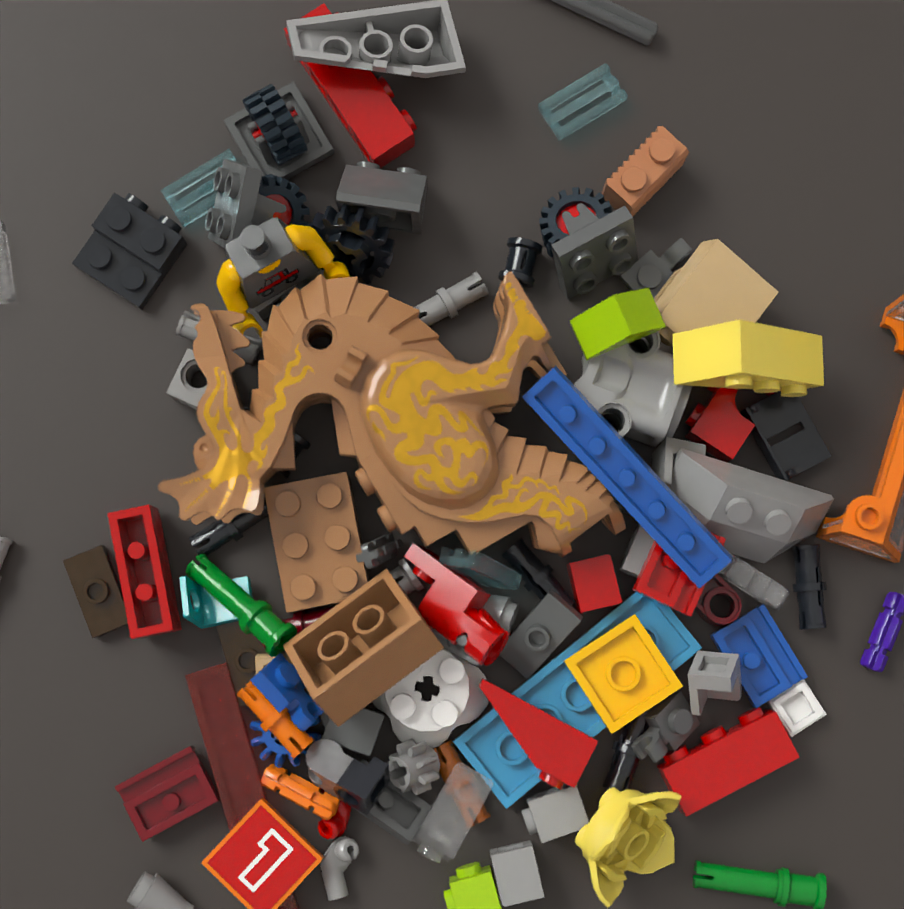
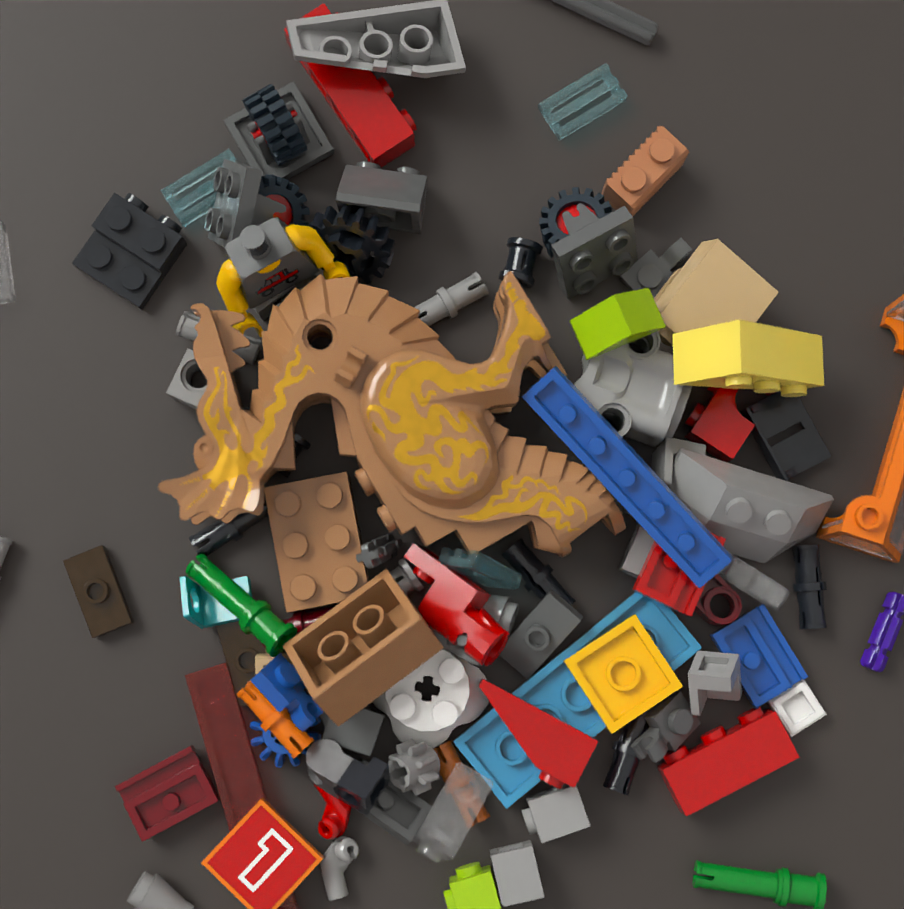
(144, 571): red brick -> none
(300, 791): orange axle -> none
(594, 583): red panel -> none
(627, 836): light yellow brick -> none

